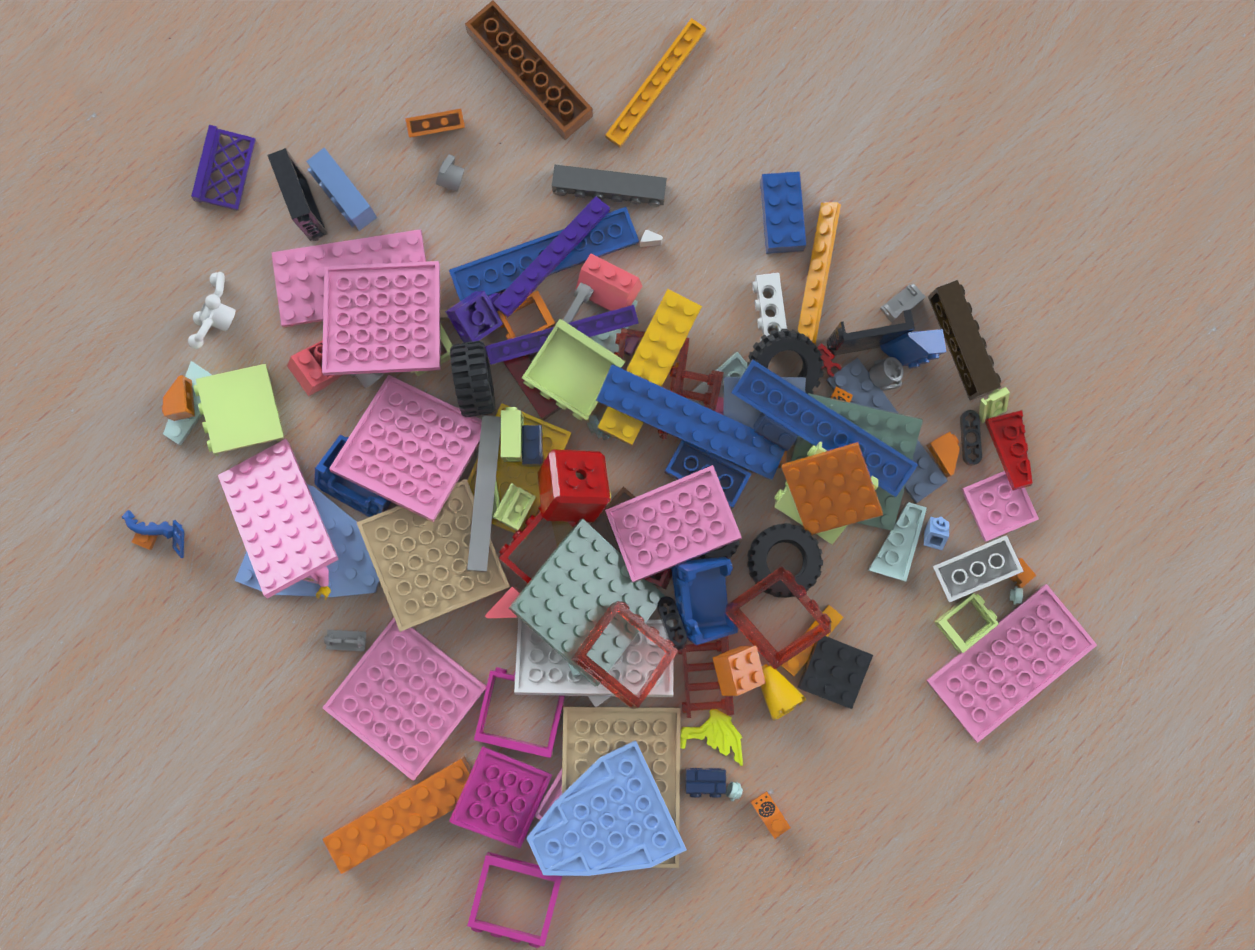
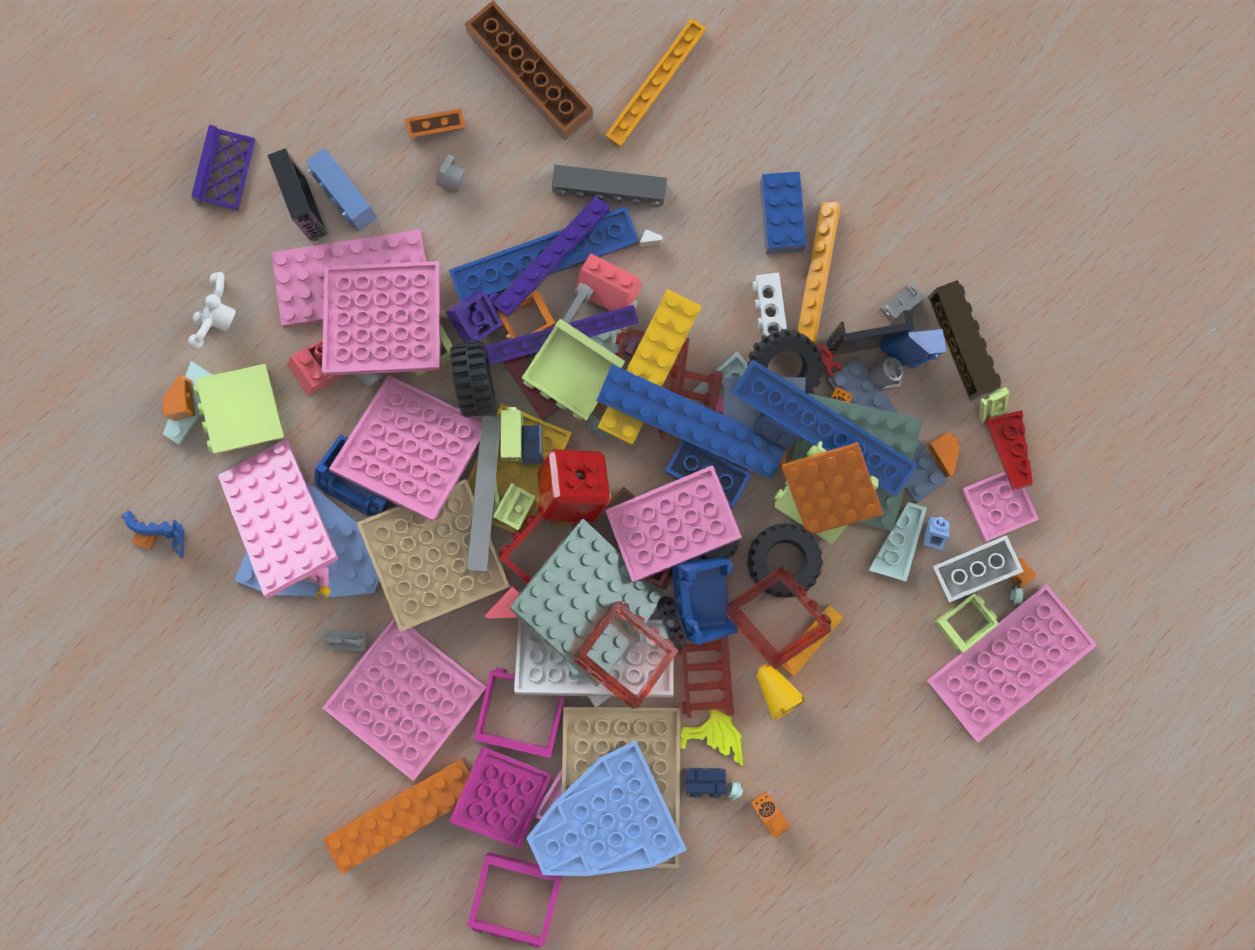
(739, 670): orange brick -> none
(835, 671): black plate -> none
(965, 424): black beam -> none

